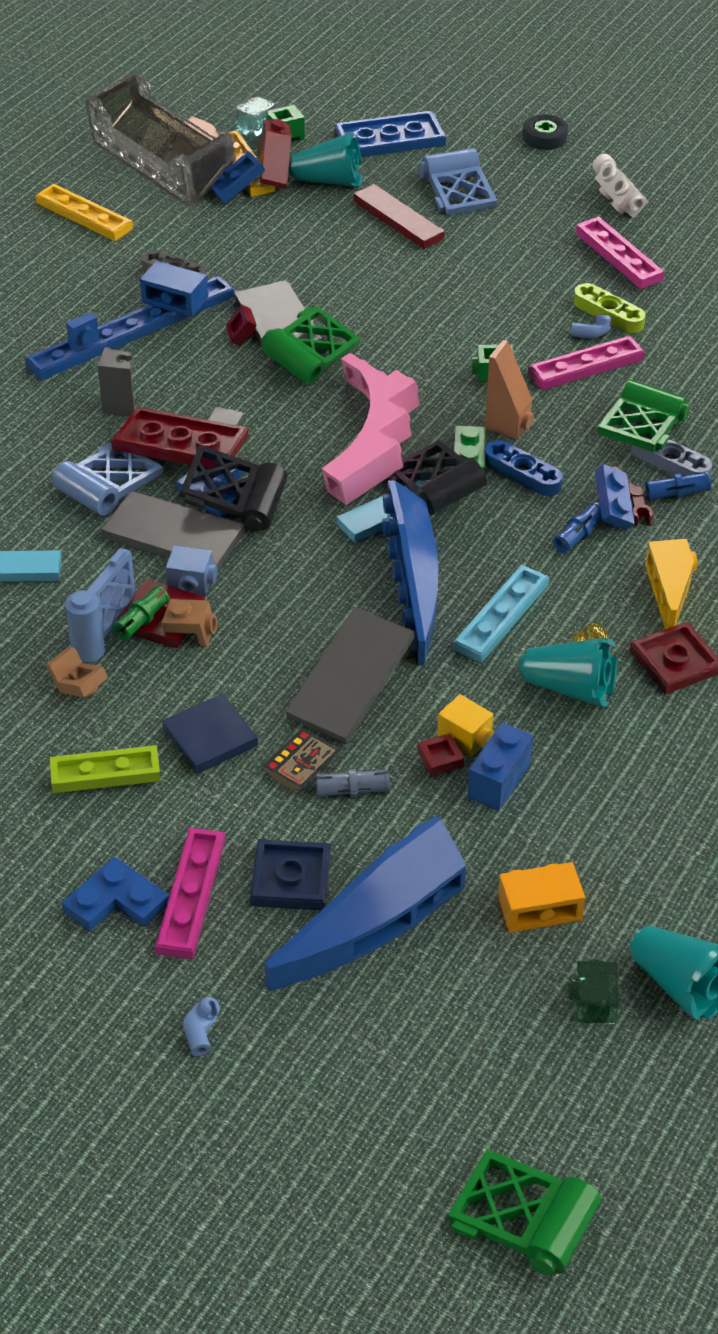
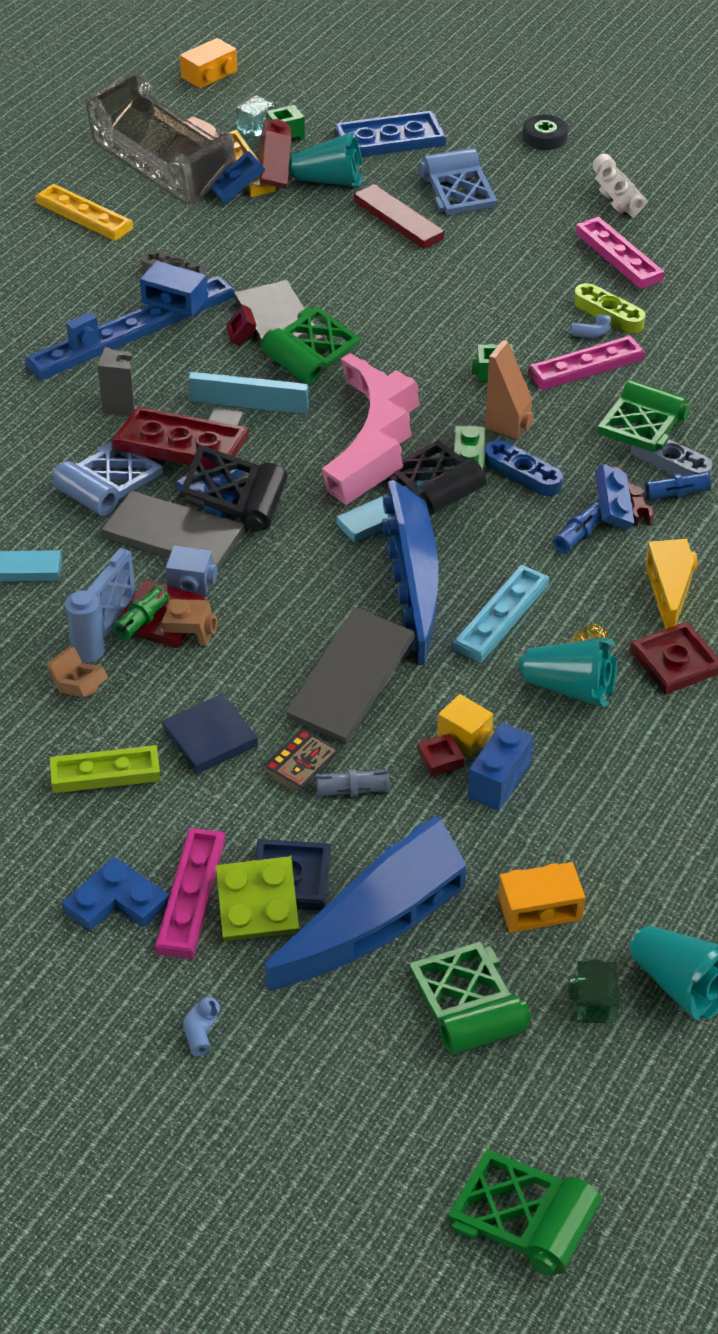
(208, 63): none -> light orange brick
(248, 392): none -> medium azure tile
(257, 899): none -> lime plate
(476, 1018): none -> green piece

